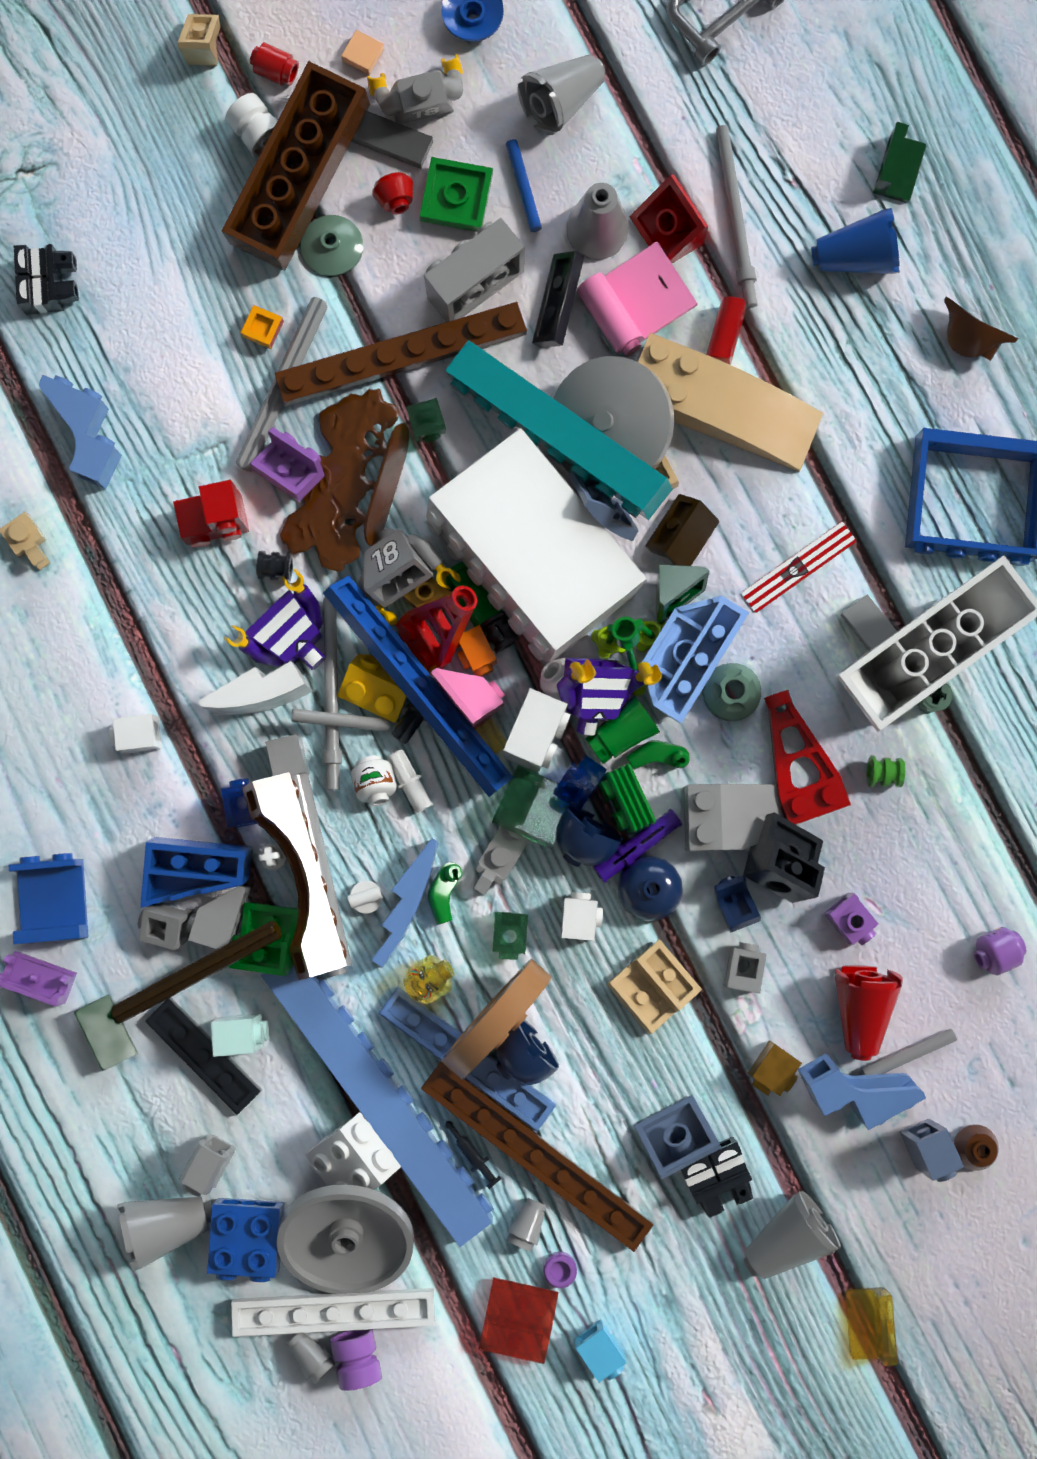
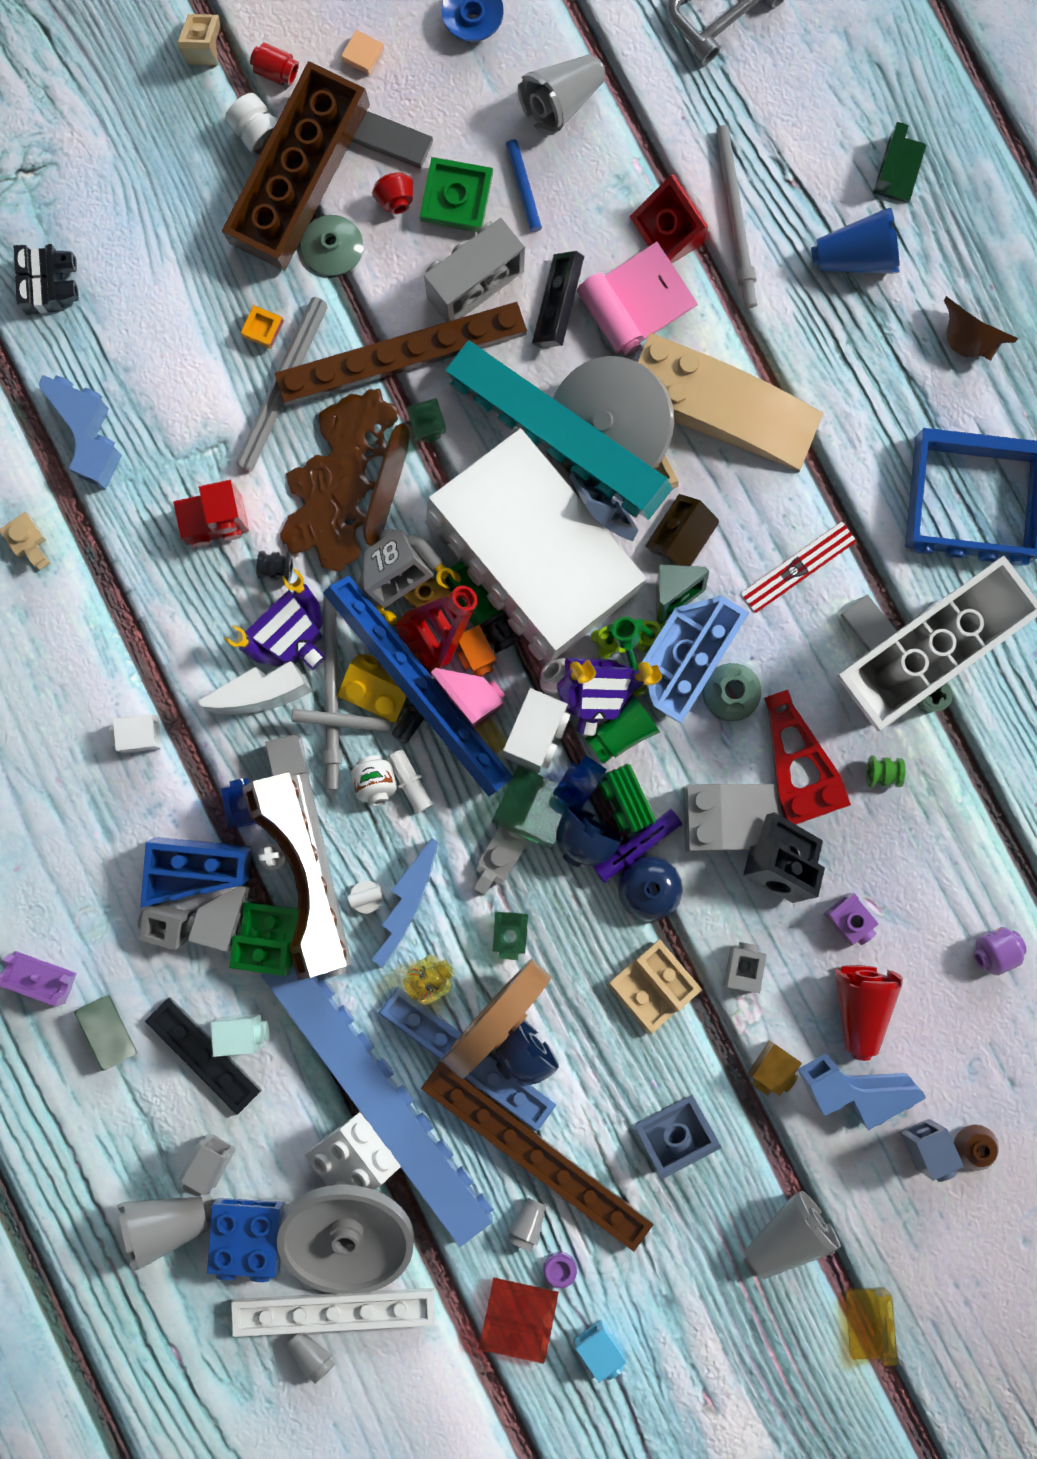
(51, 899): blue panel -> none
(196, 972): dark brown axle -> none
(288, 465): medium lavender bracket -> none
(357, 1365): medium lavender wheel -> none
(421, 94): light grey torso -> none
(441, 890): green arm -> none
(473, 1155): black piece -> none
(580, 917): white brick -> none
(598, 223): light grey cone -> none
(659, 752): green arm -> none
(727, 329): red brick -> none
(731, 1176): black hips -> none
(736, 903): dark blue bracket -> none
(910, 1053): light grey piece -> none

